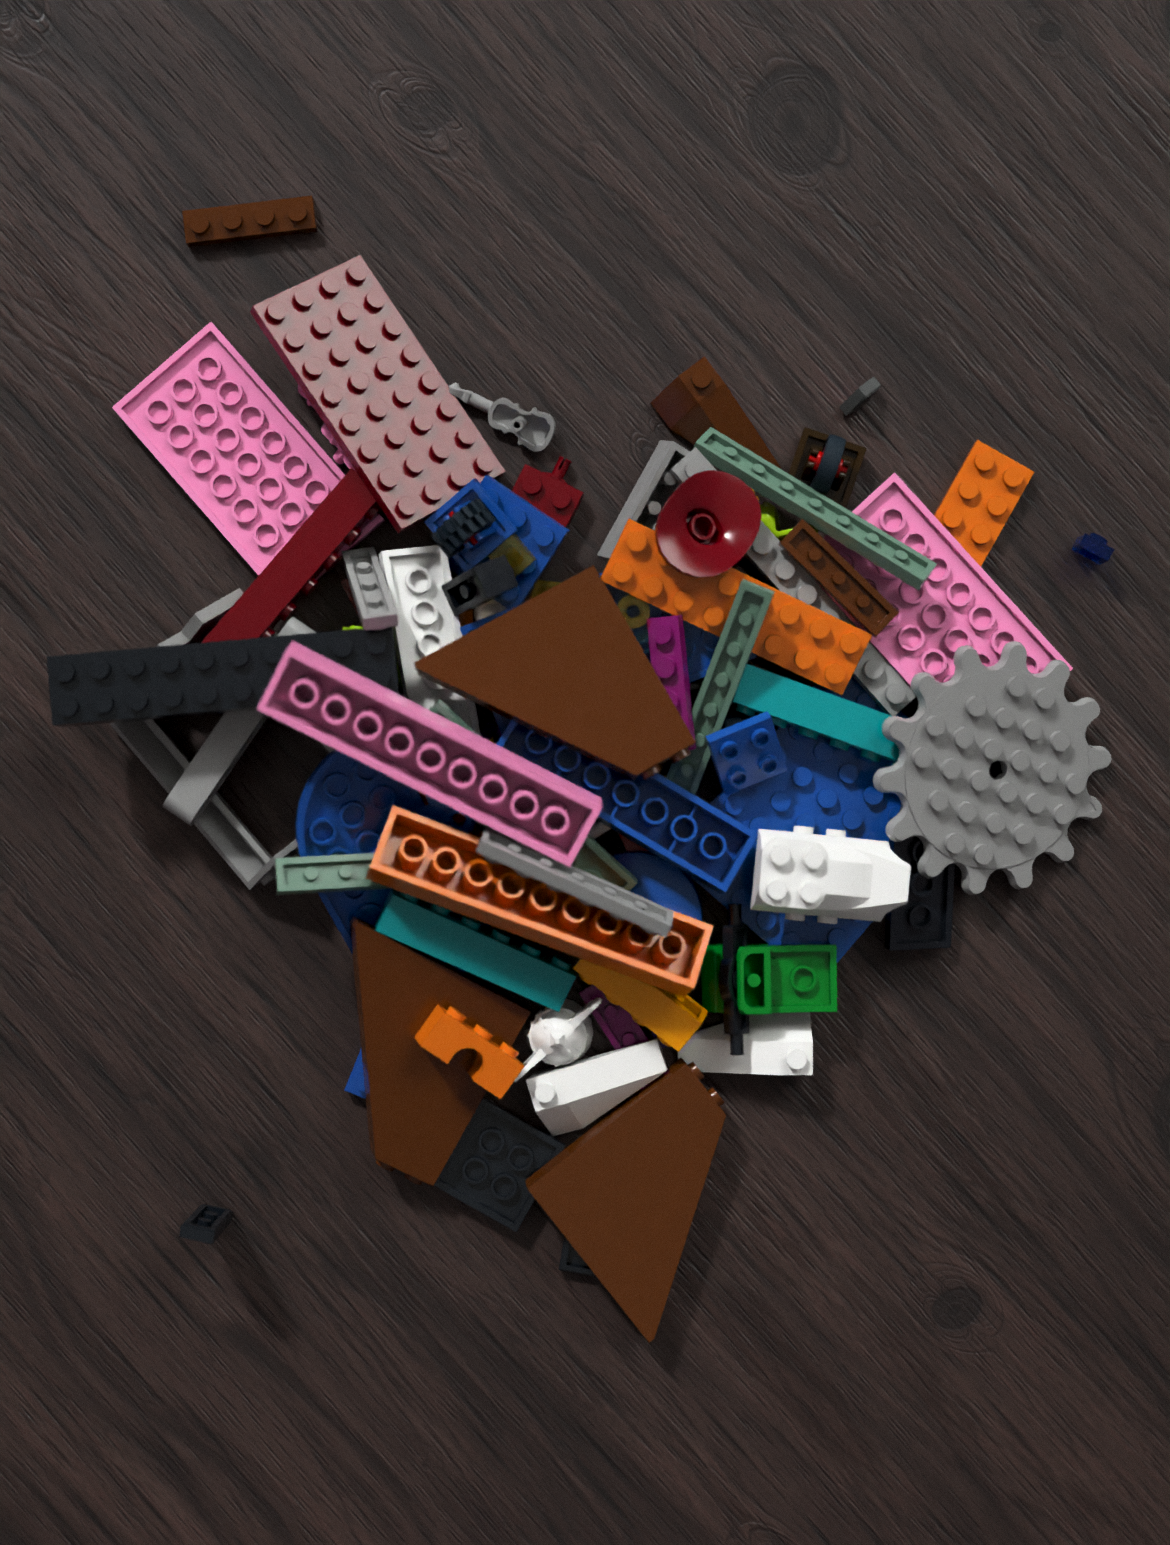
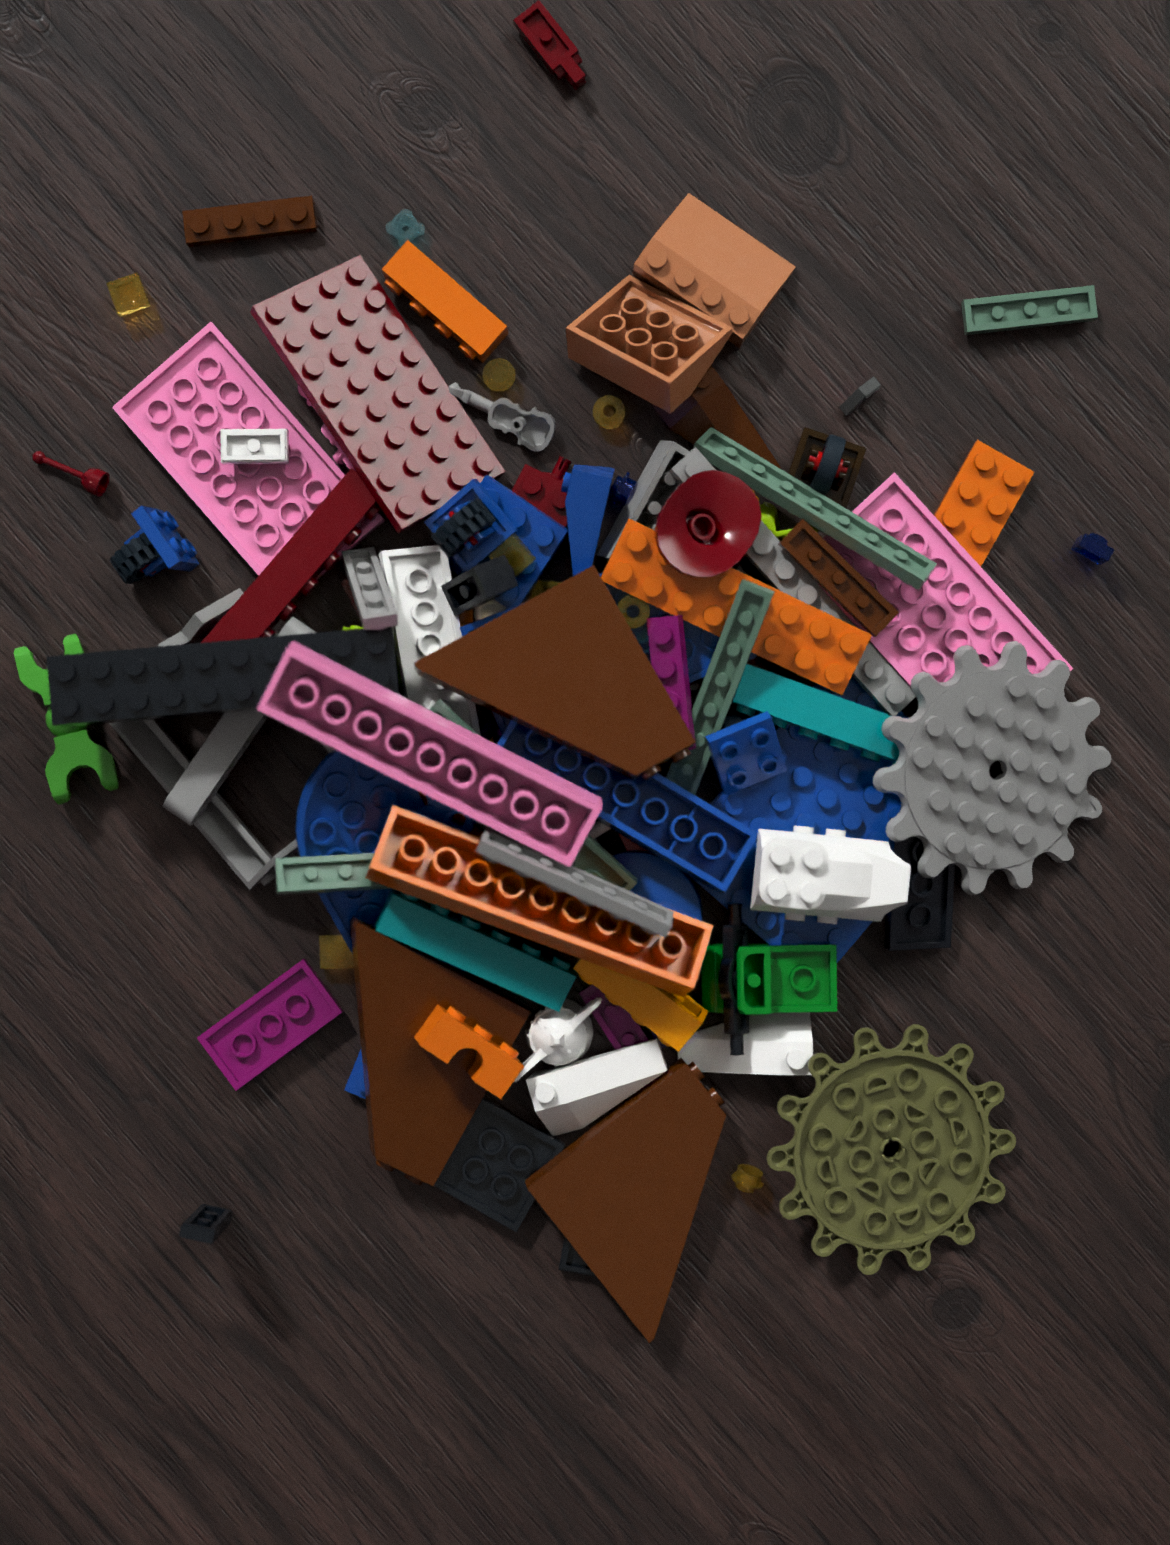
(72, 744): none -> bright green piece
(93, 480): none -> dark red hinge
(128, 294): none -> clear yellow plate
(153, 547): none -> blue plate
(254, 446): none -> white plate
(270, 1024): none -> magenta plate
(334, 952): none -> clear yellow plate
(405, 218): none -> clear light blue plate
(444, 301): none -> orange brick
(499, 375): none -> clear yellow plate
(551, 44): none -> dark red hinge
(585, 507): none -> blue wedge
(609, 422): none -> clear yellow plate
(622, 488): none -> clear blue plate
(647, 342): none -> nougat slope
(713, 267): none -> nougat slope
(747, 1178): none -> clear yellow plate
(902, 1197): none -> olive plate
(1029, 310): none -> sand green plate

